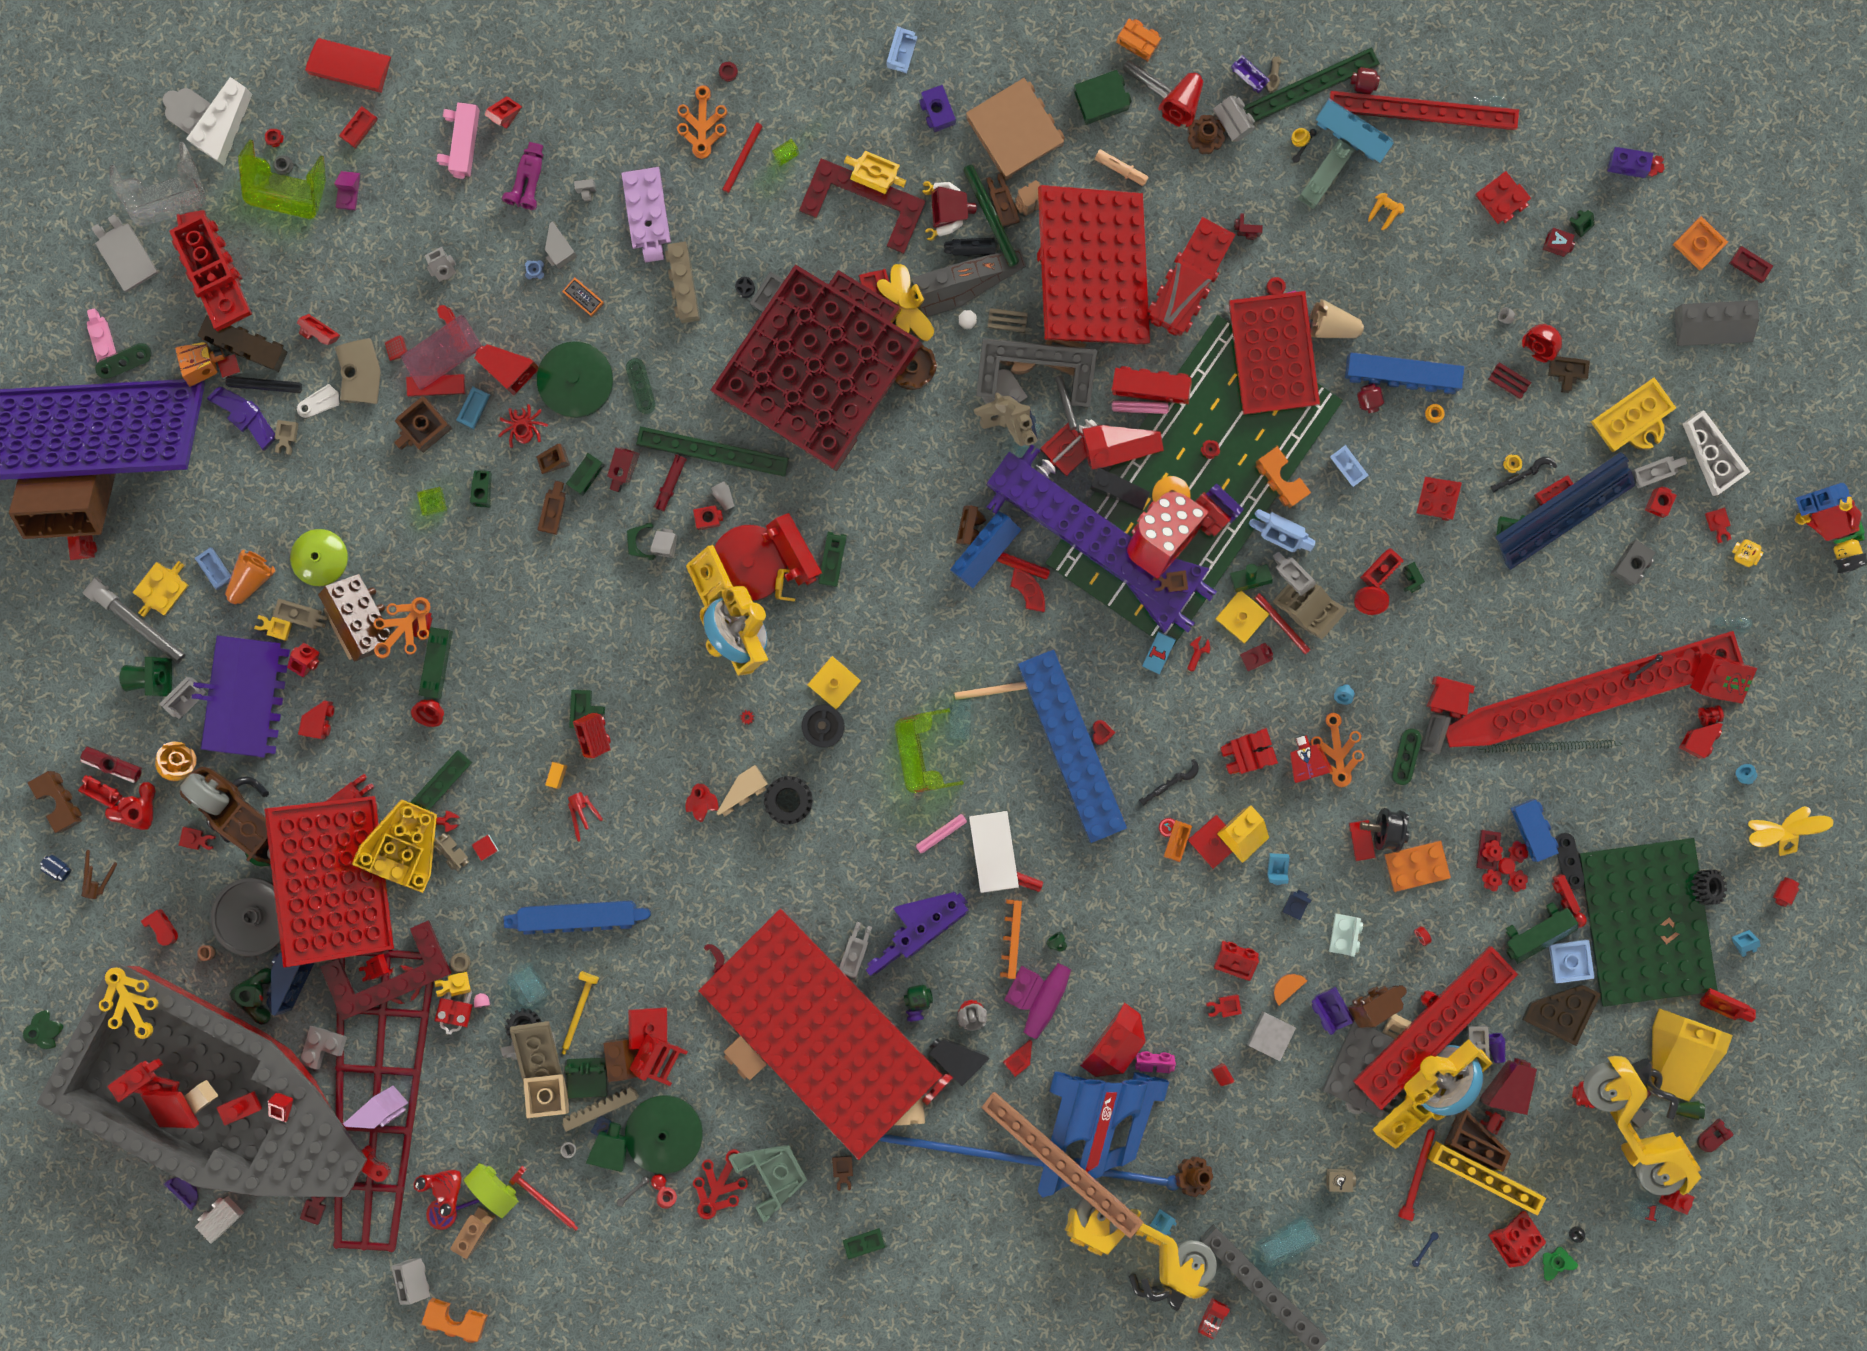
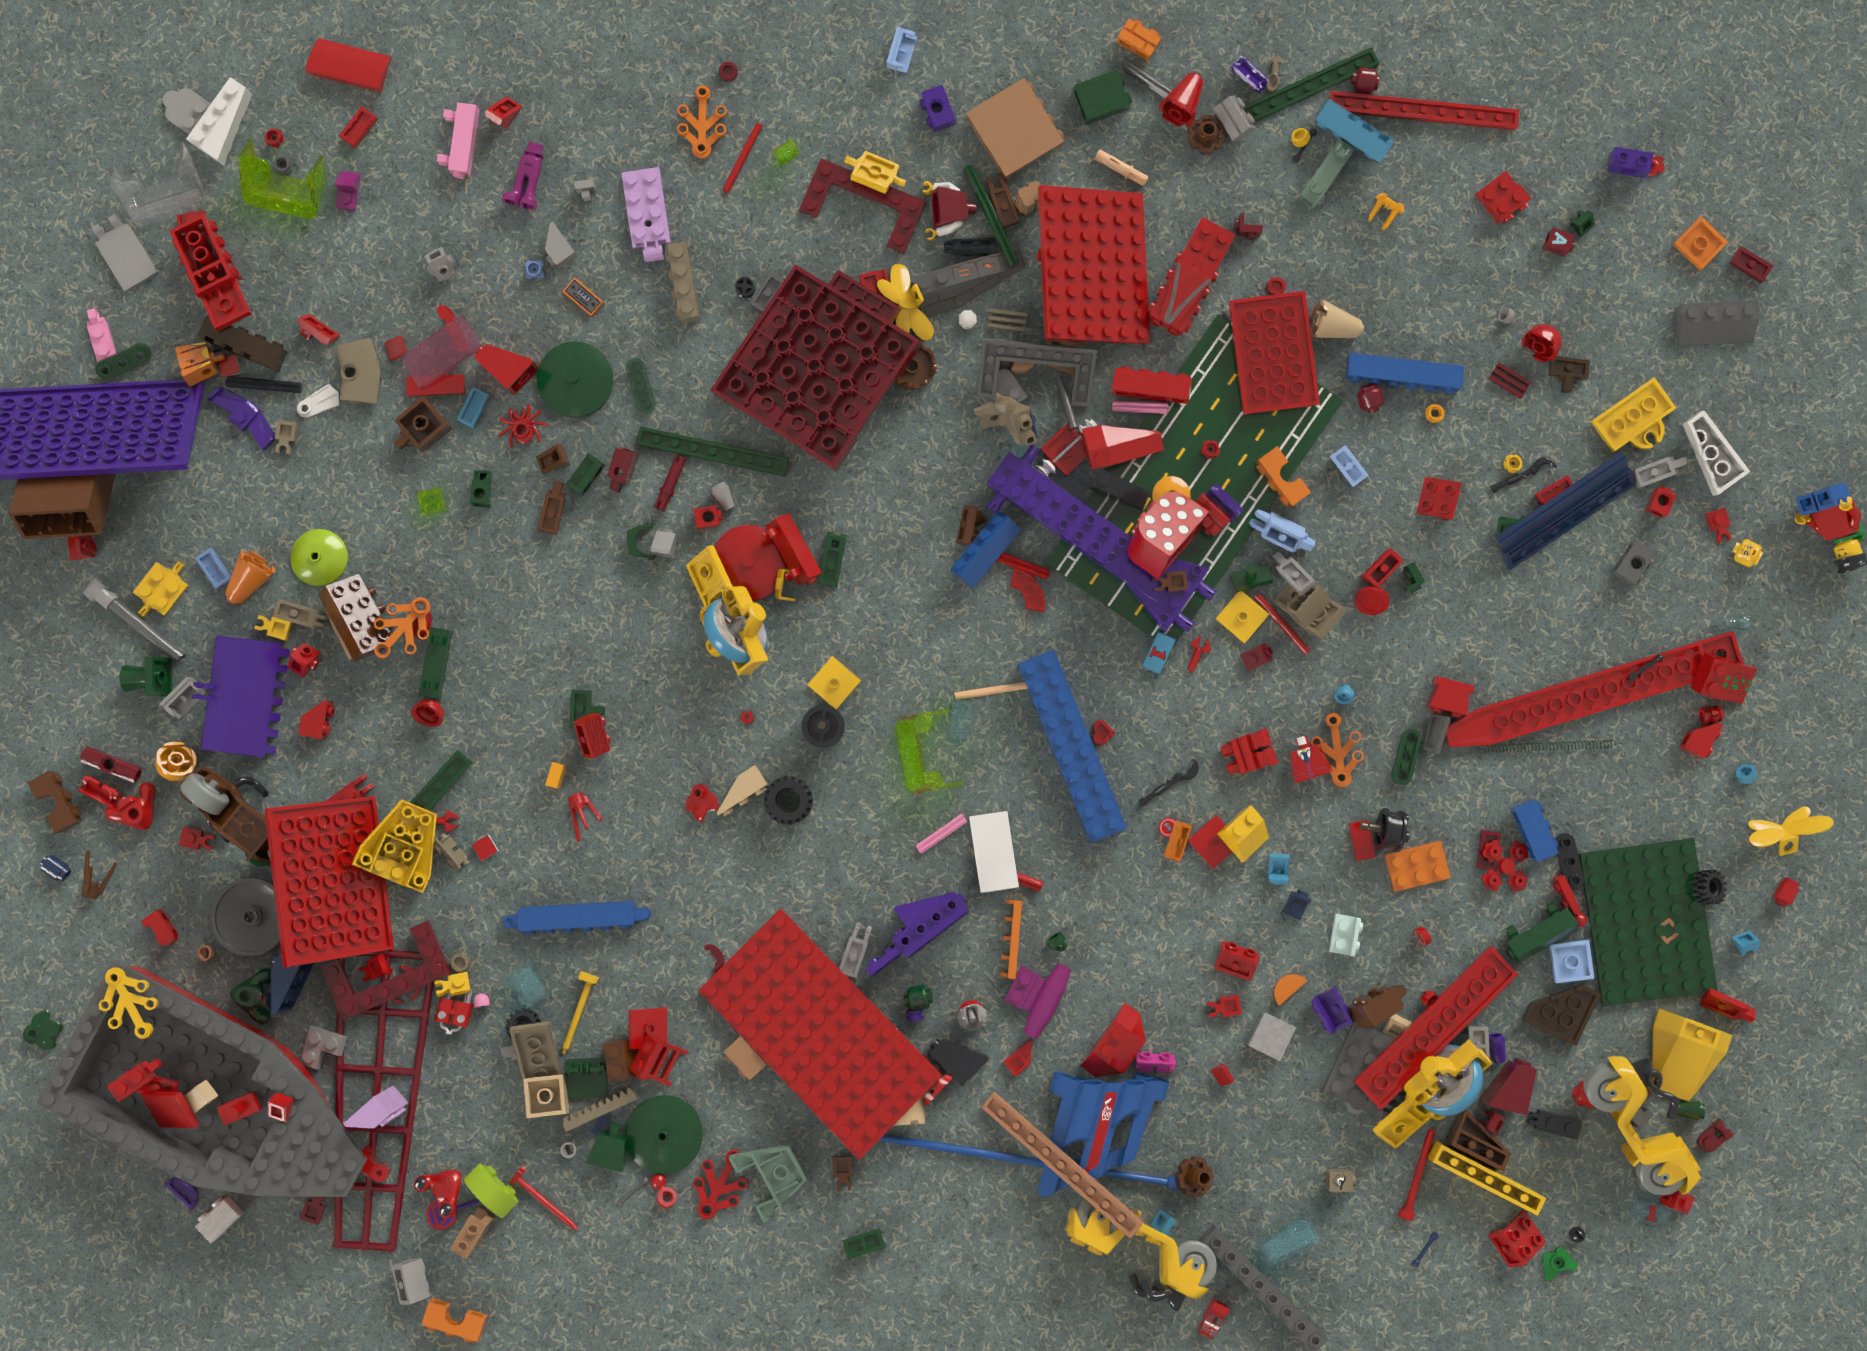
(1555, 1124): none -> black hinge

